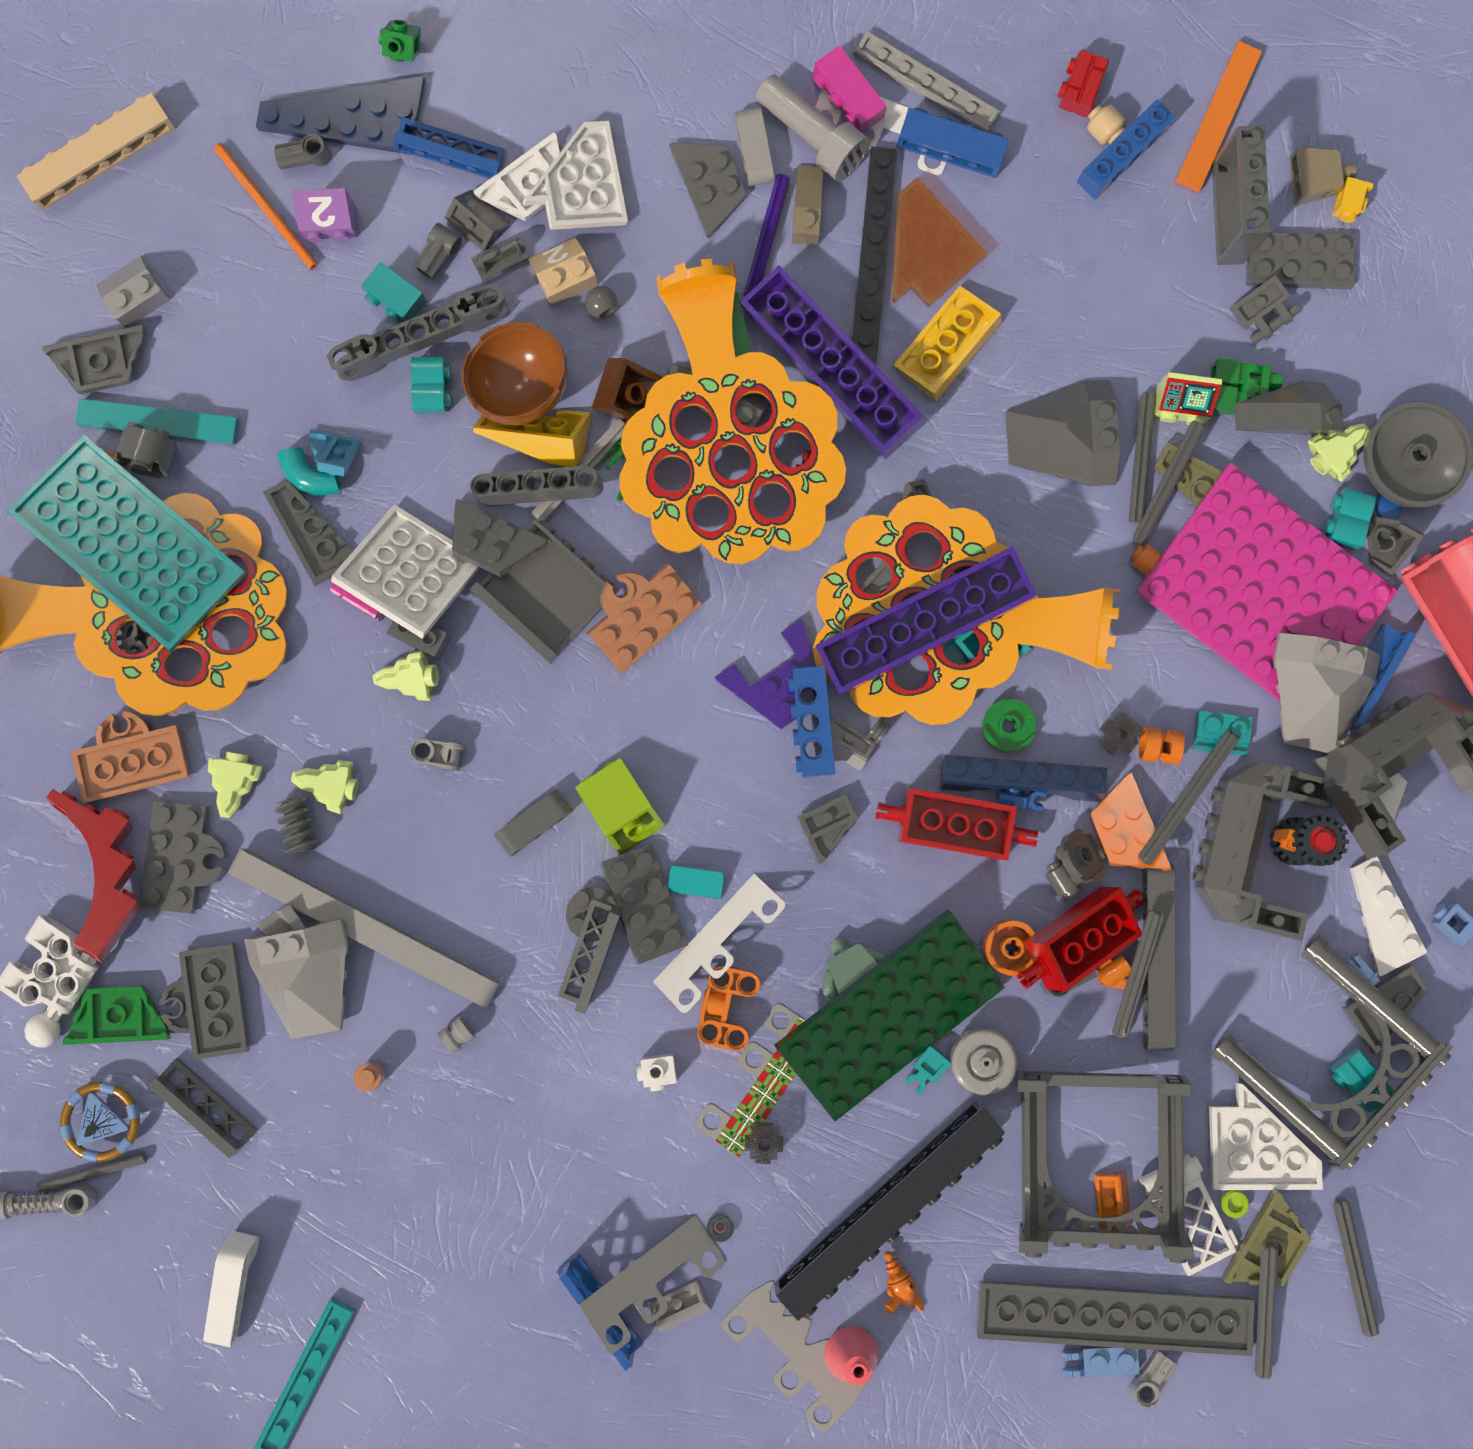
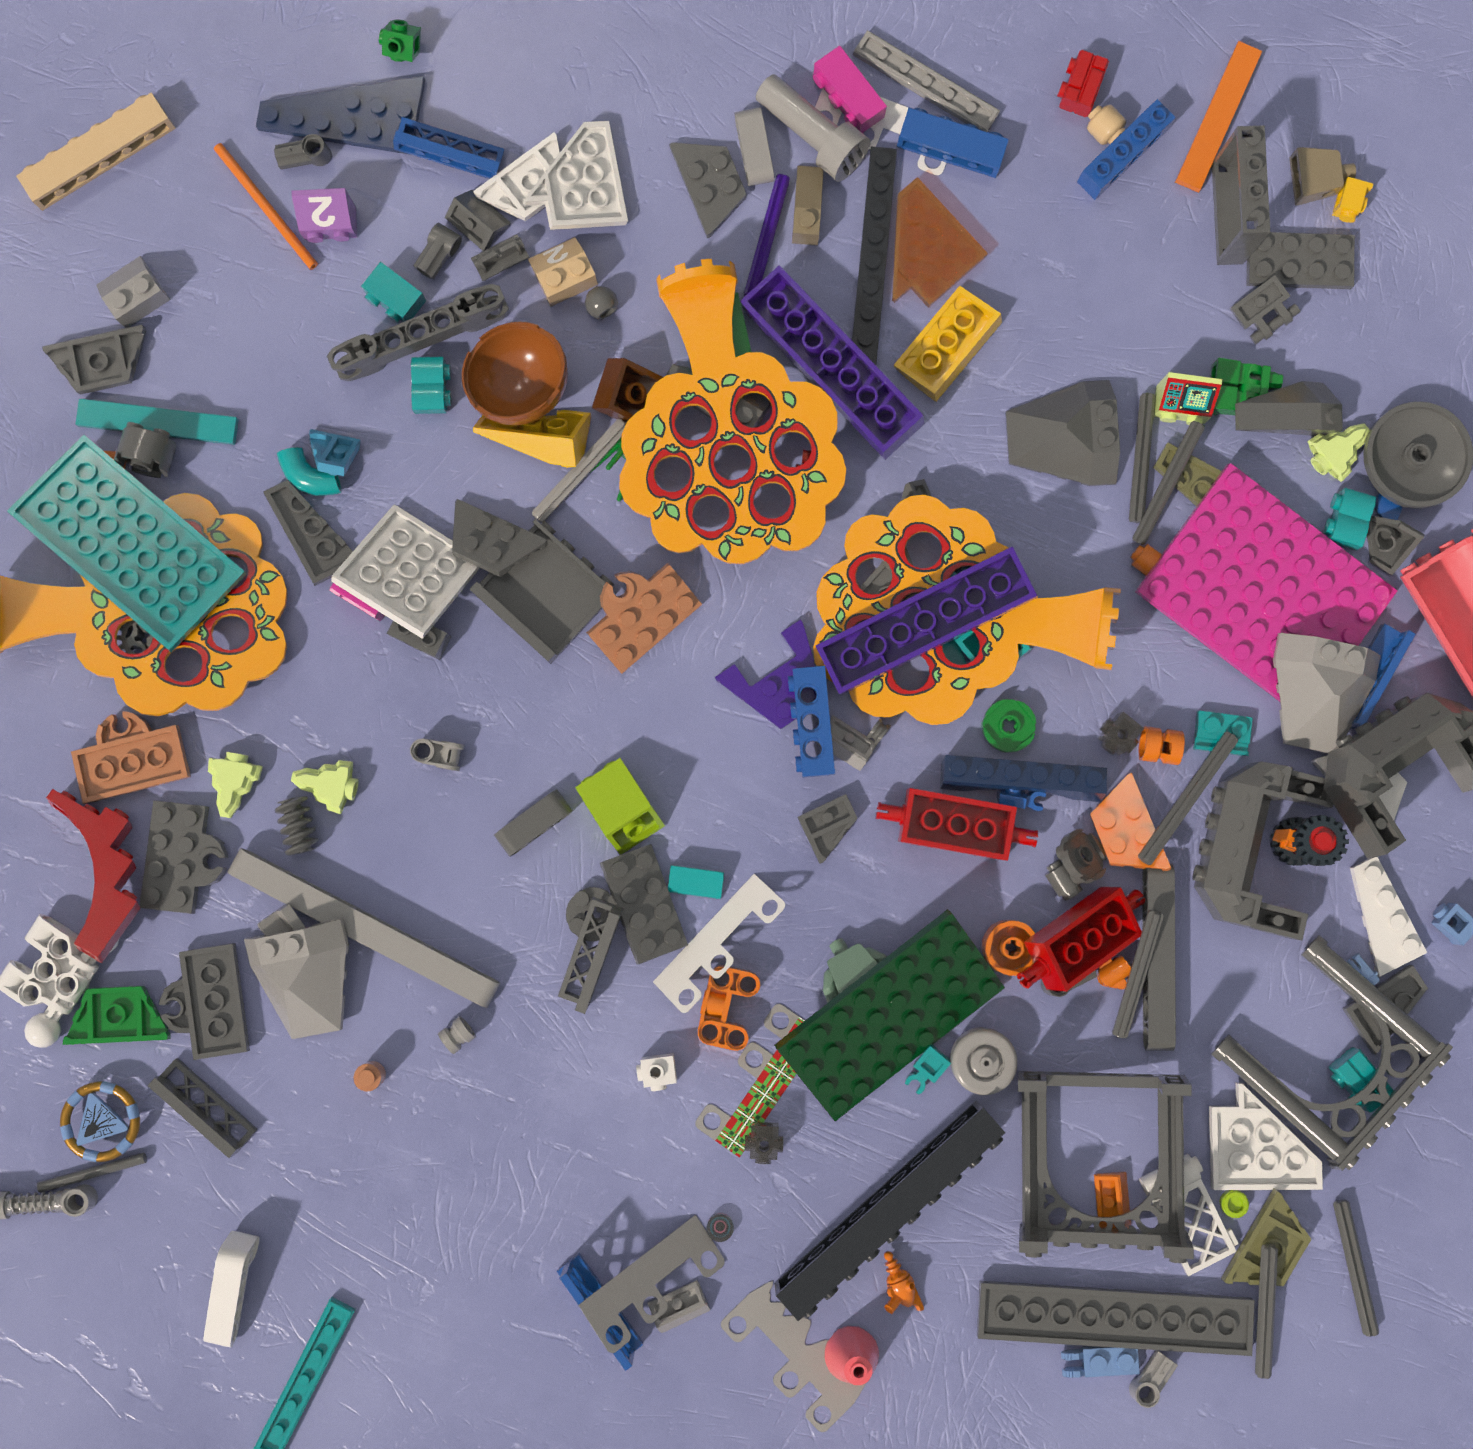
(410, 676): yellowish green rock -> none
(526, 479): dark grey beam -> none

